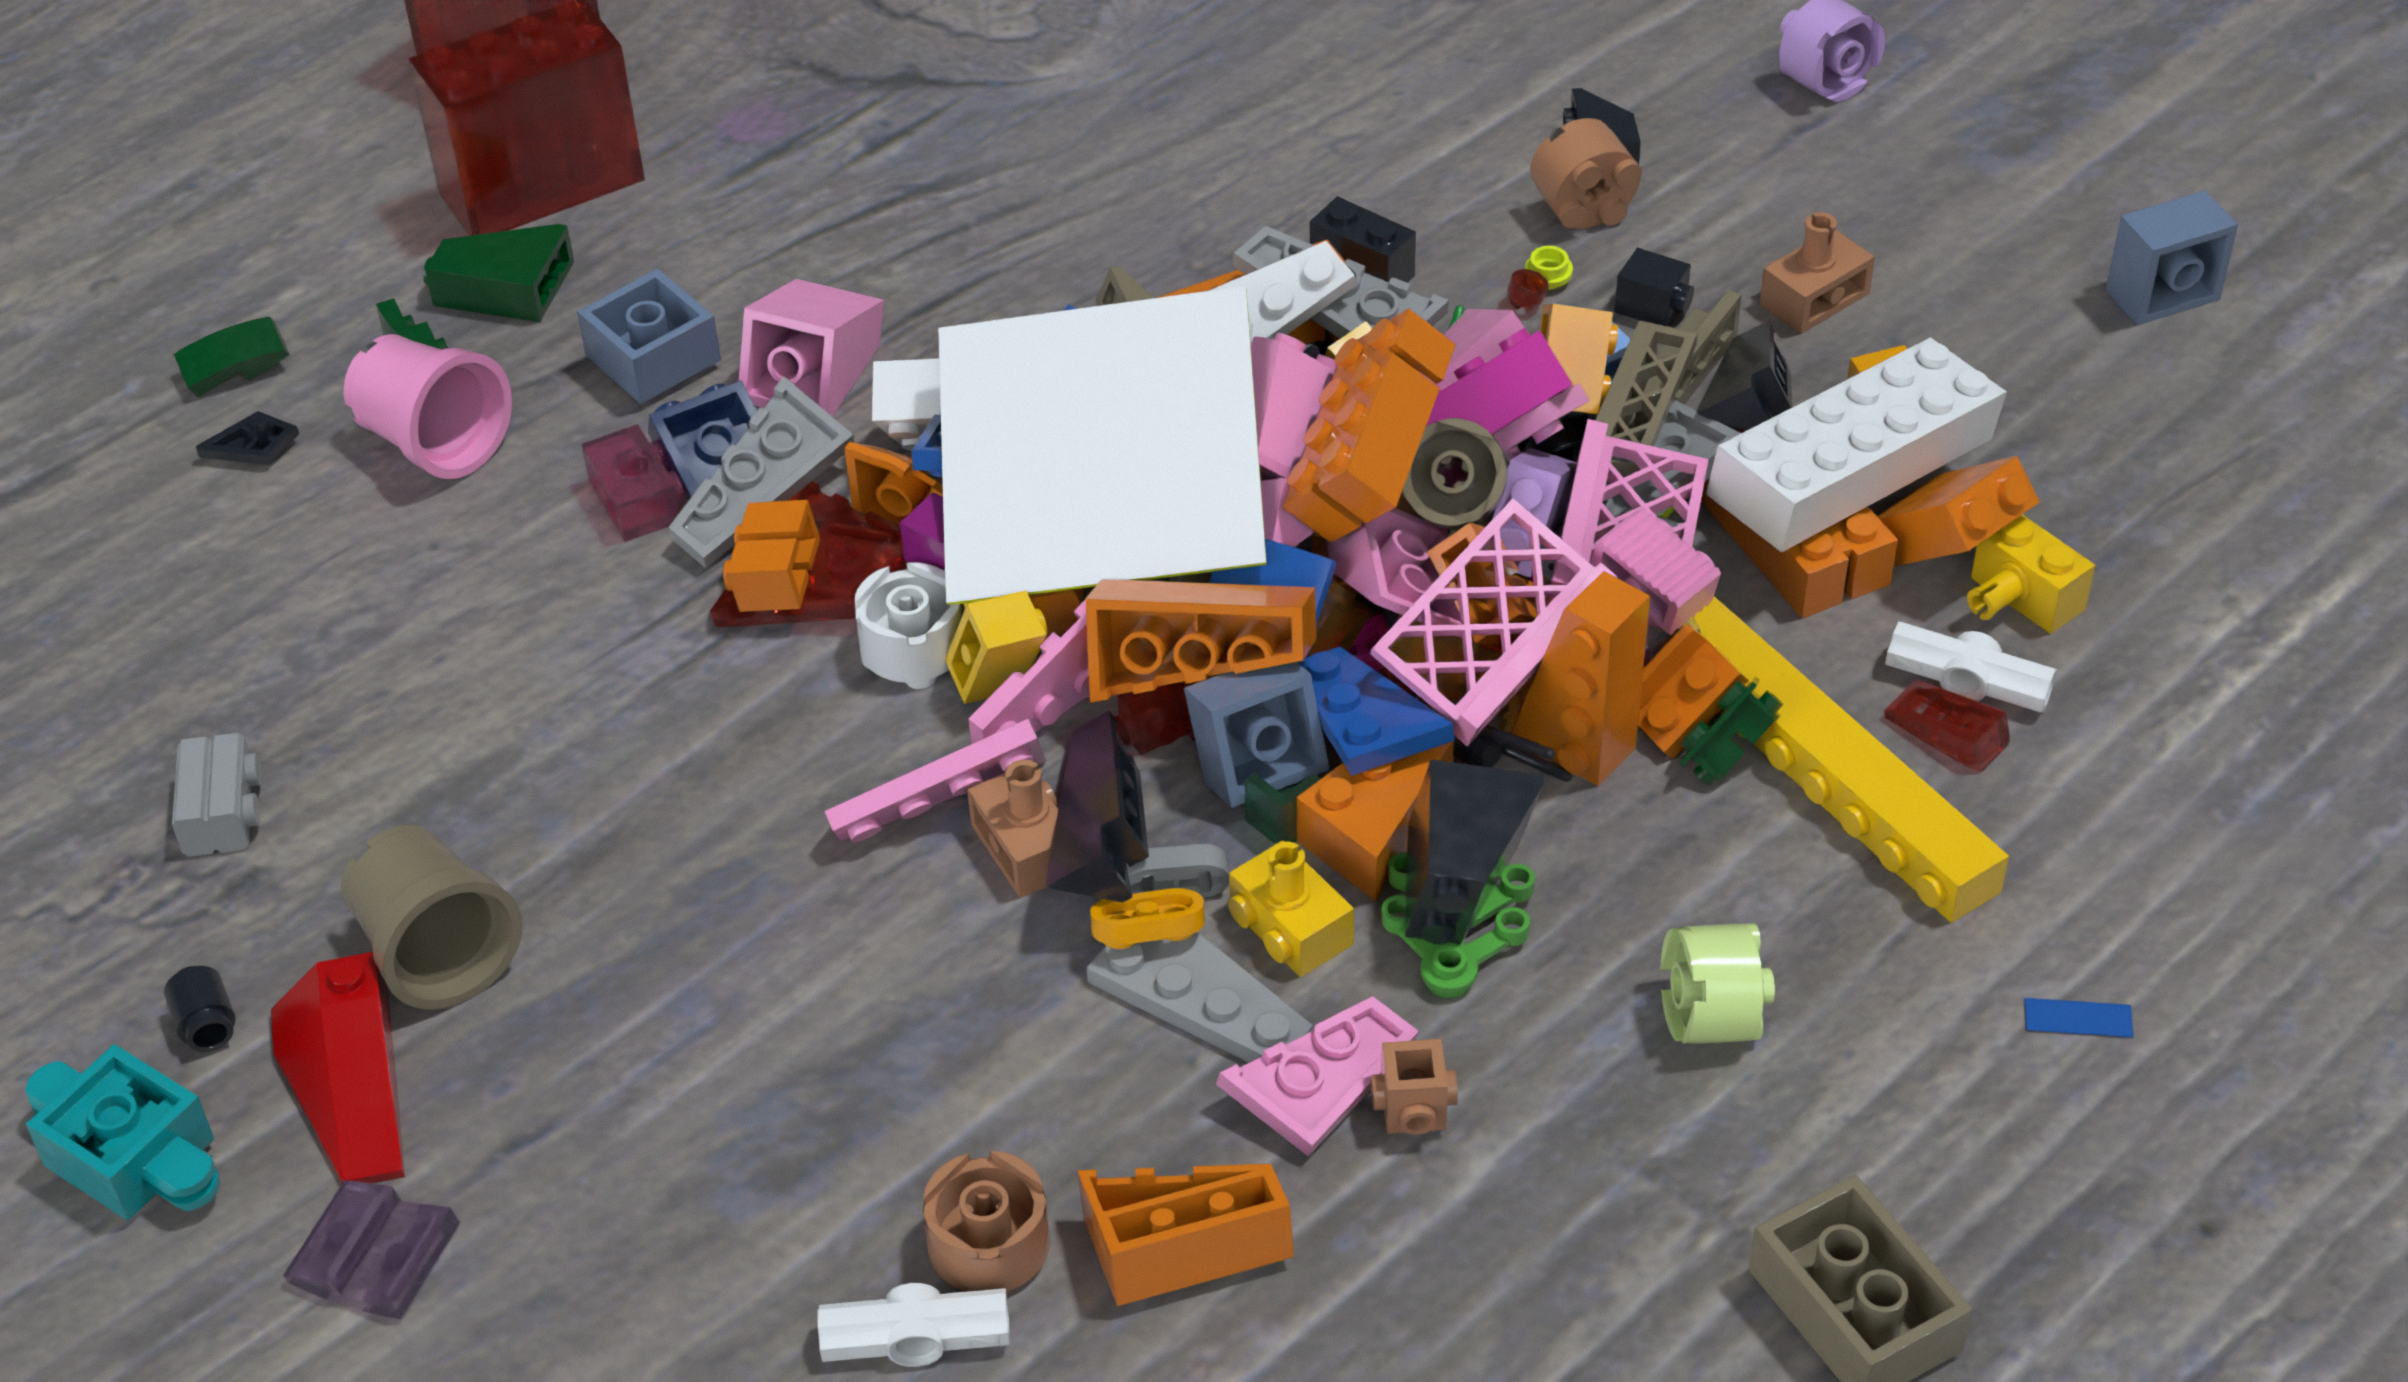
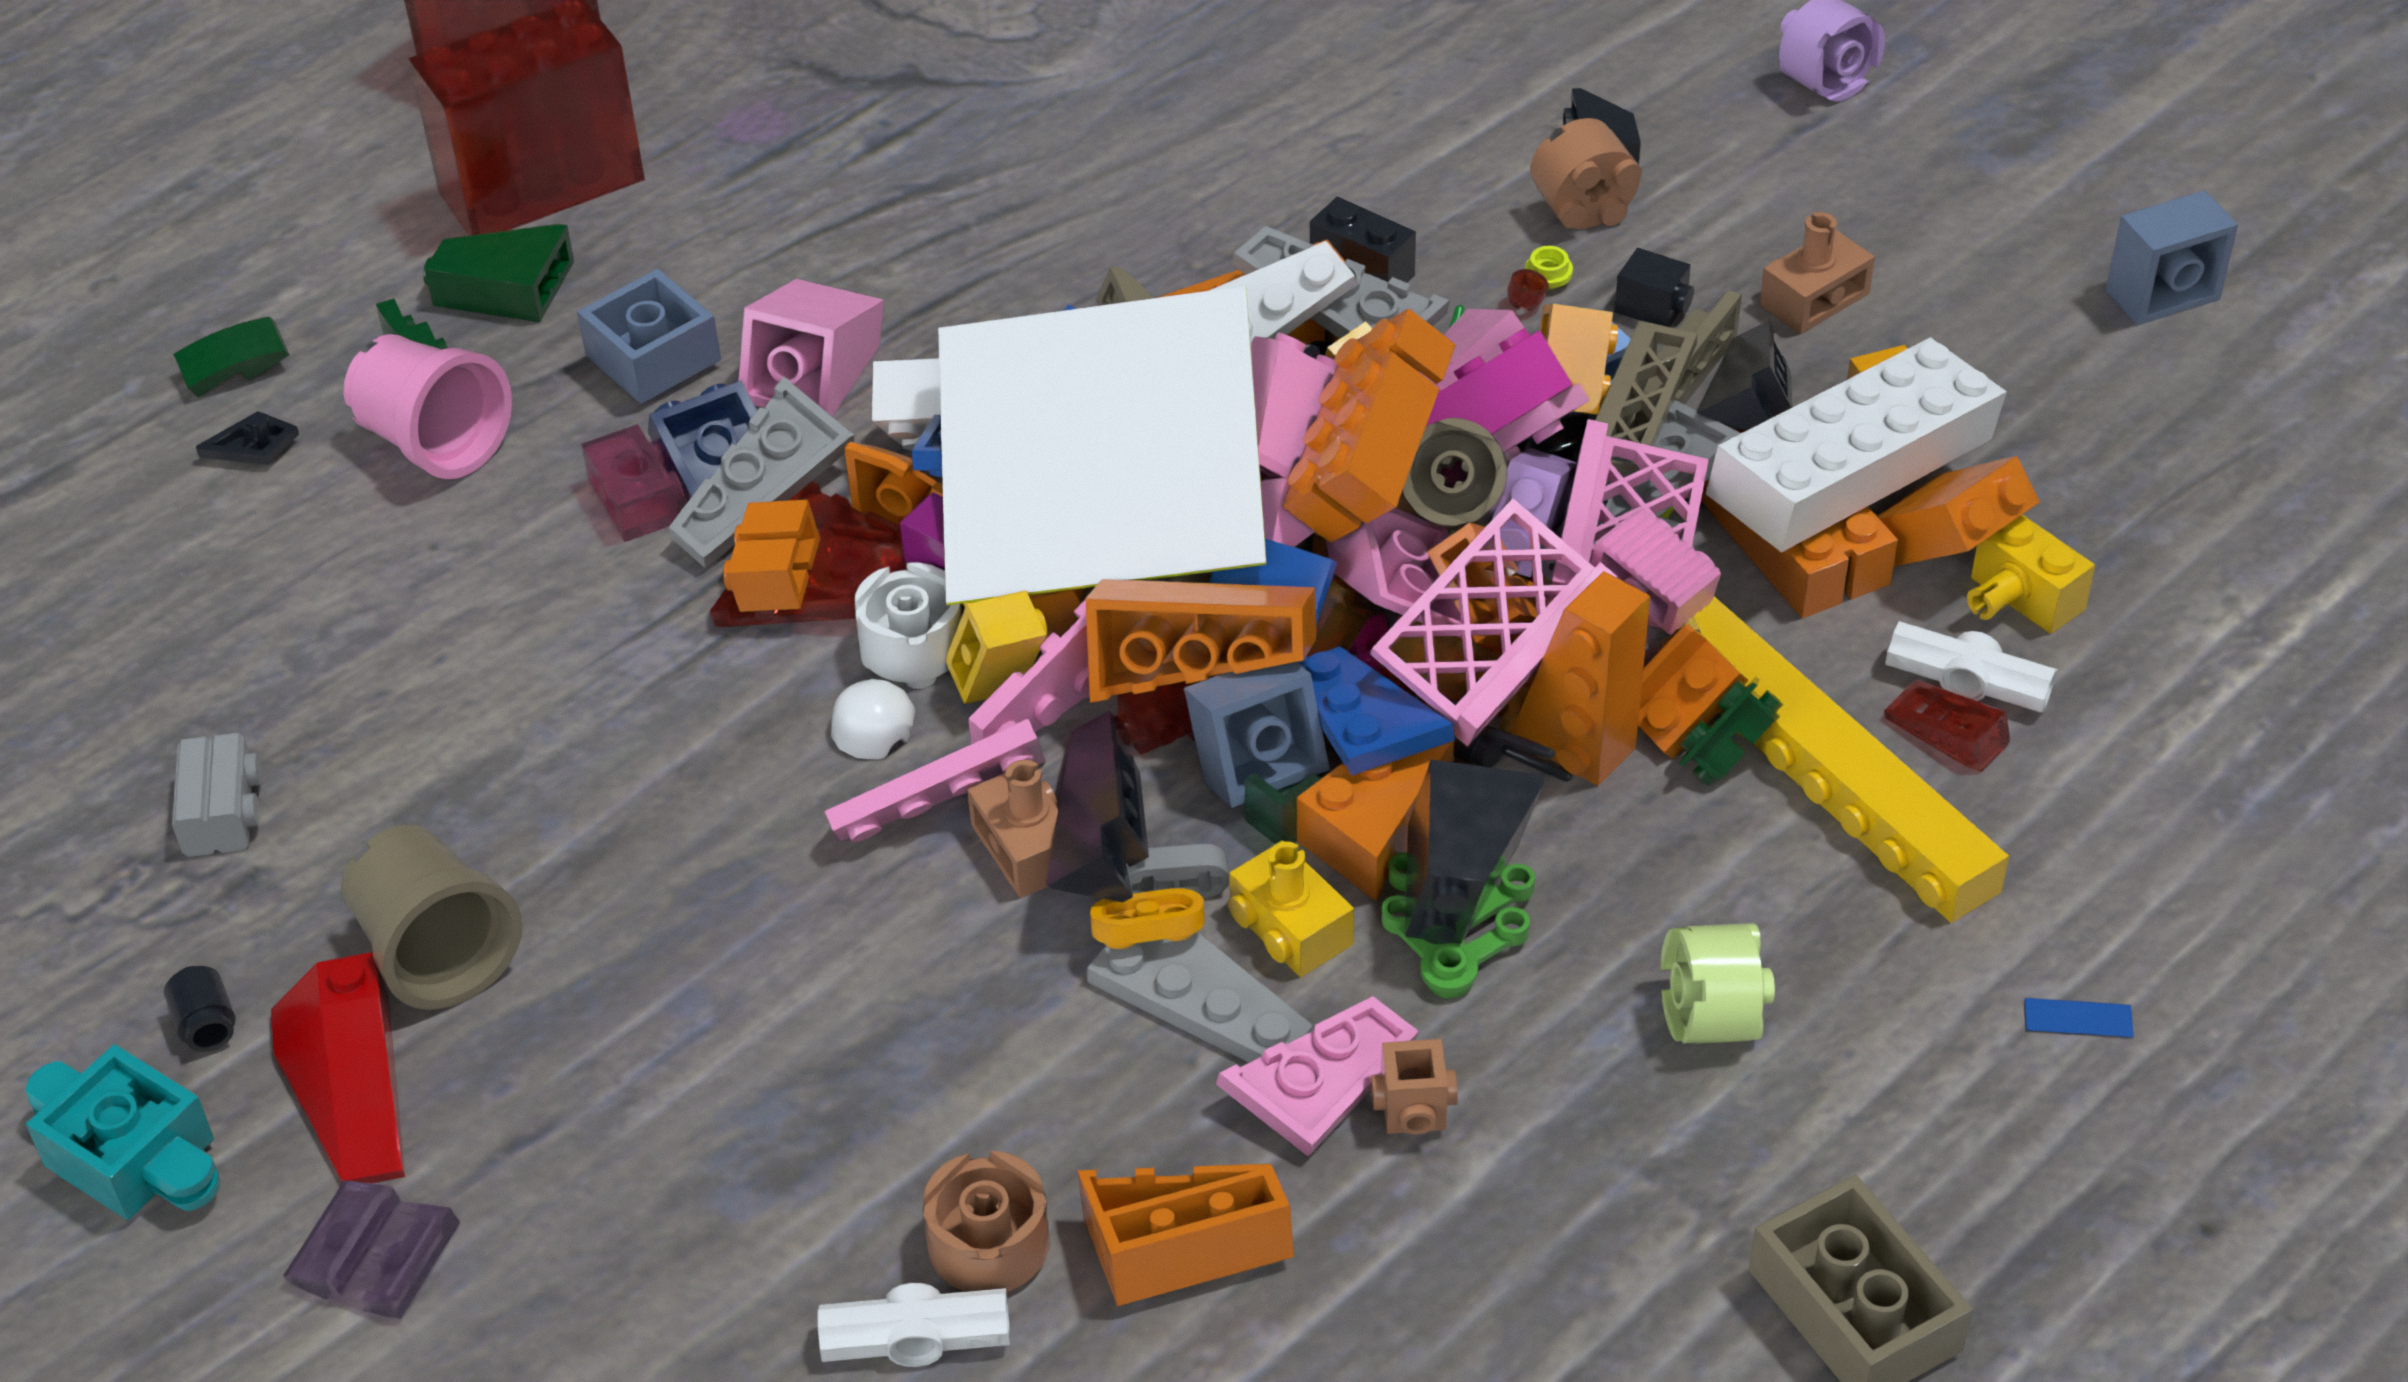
(871, 718): none -> white hair

